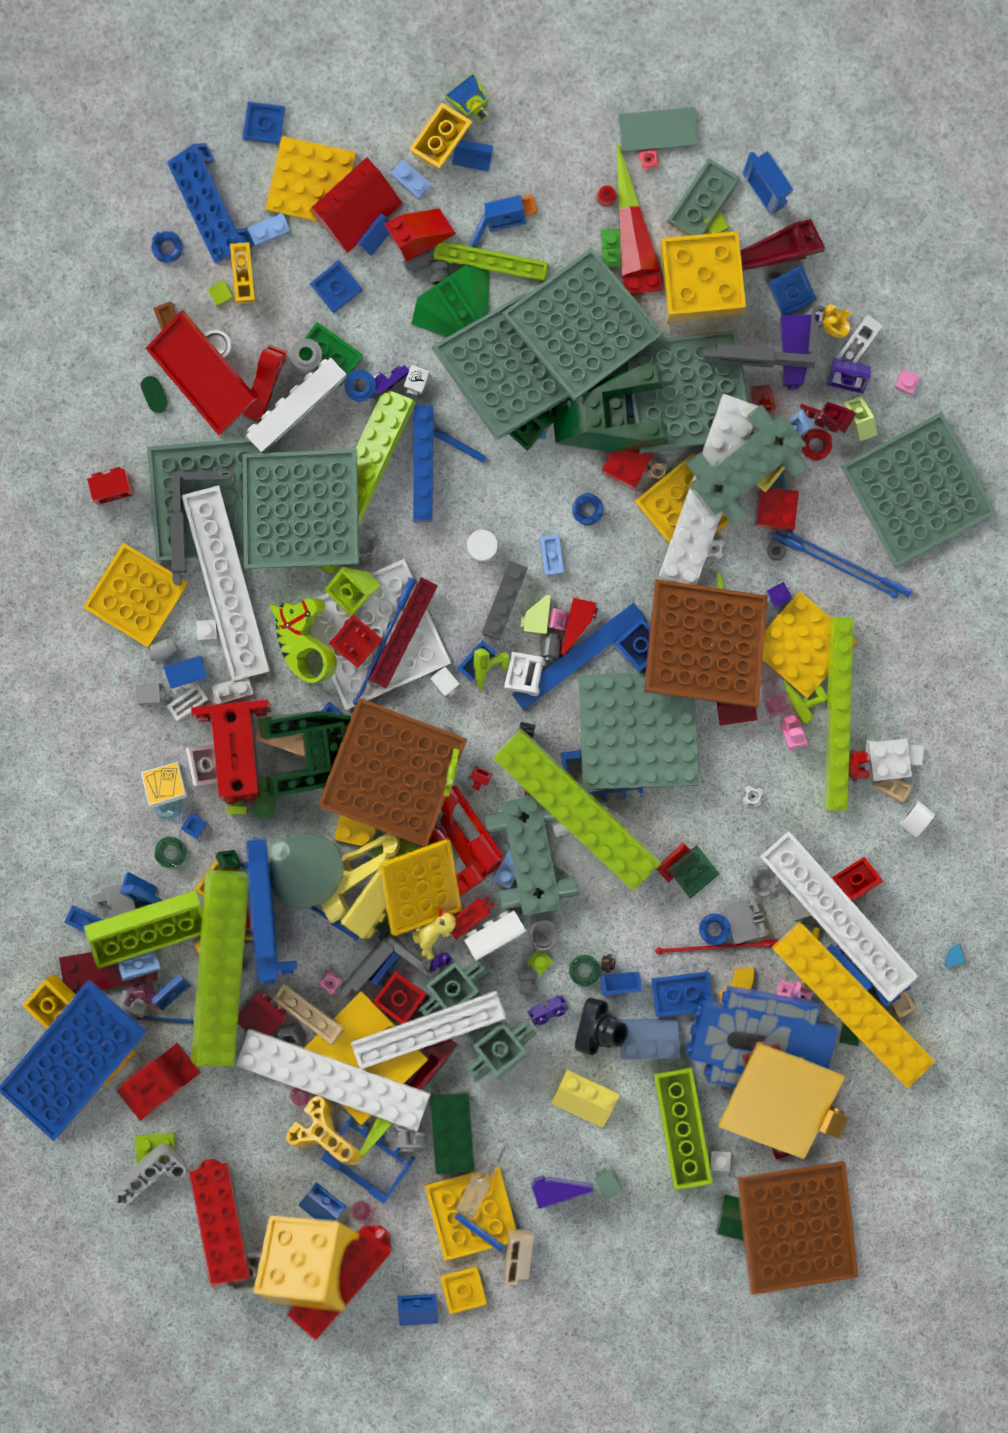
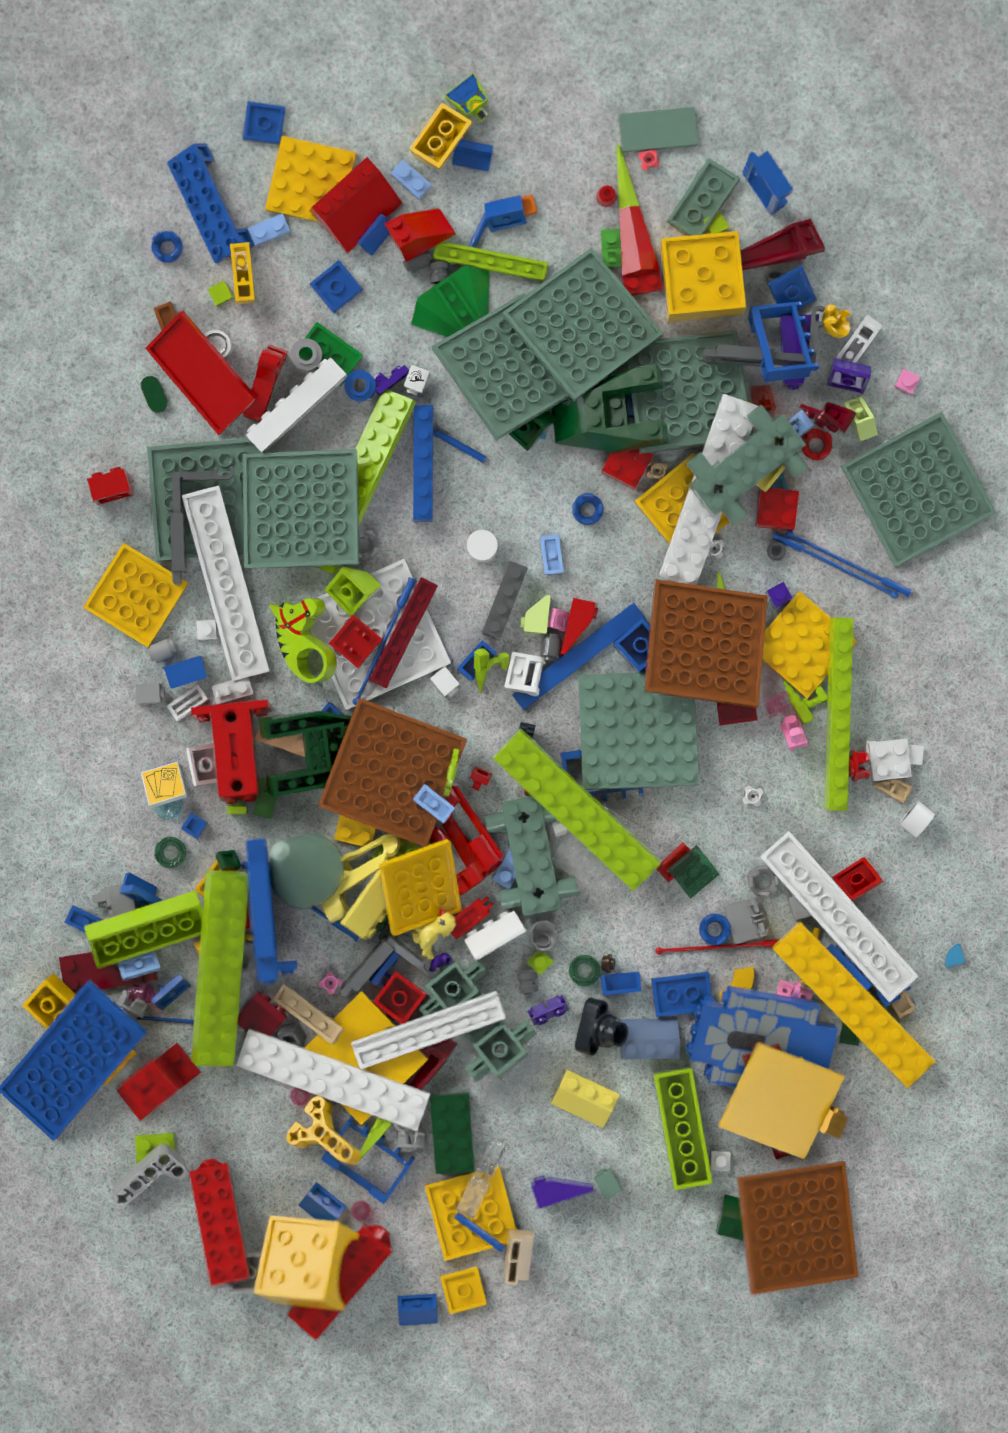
(433, 803): none -> light blue plate
(770, 373): none -> blue hinge

